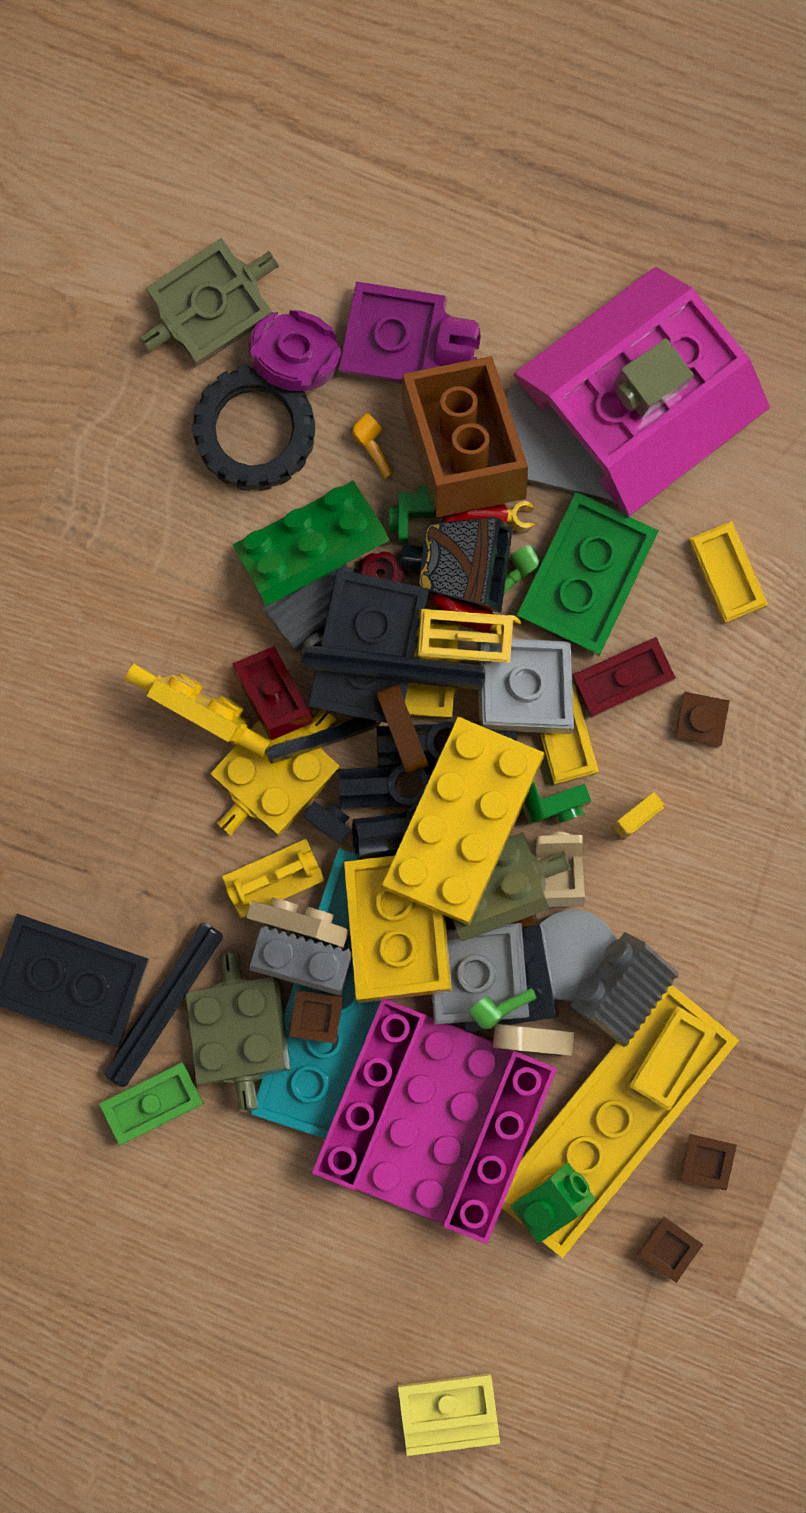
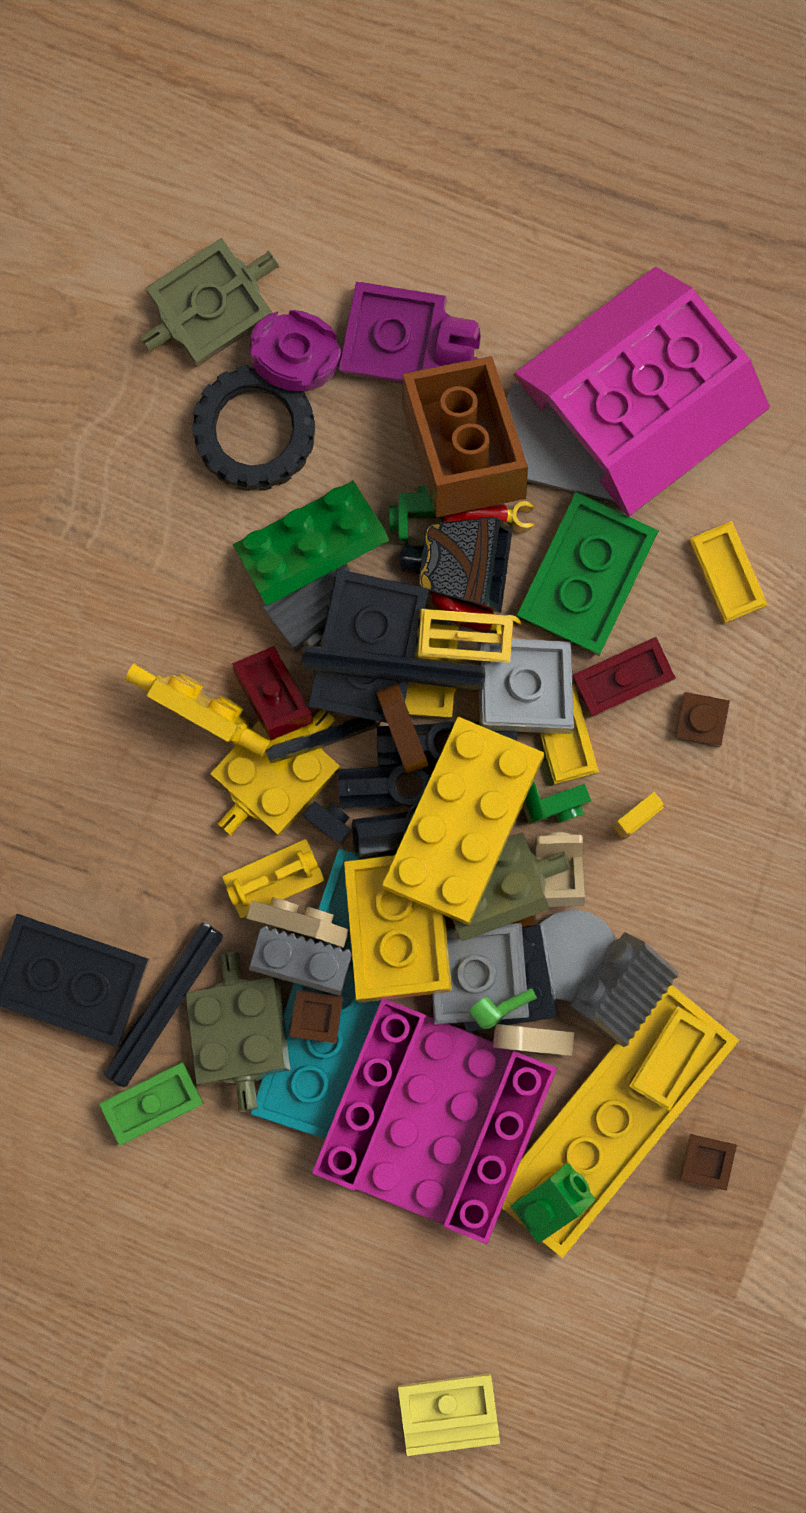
(365, 432): light orange hand -> none
(385, 561): dark red plate -> none
(526, 564): bright green hand -> none
(652, 379): olive brick -> none
(670, 1249): reddish brown plate -> none

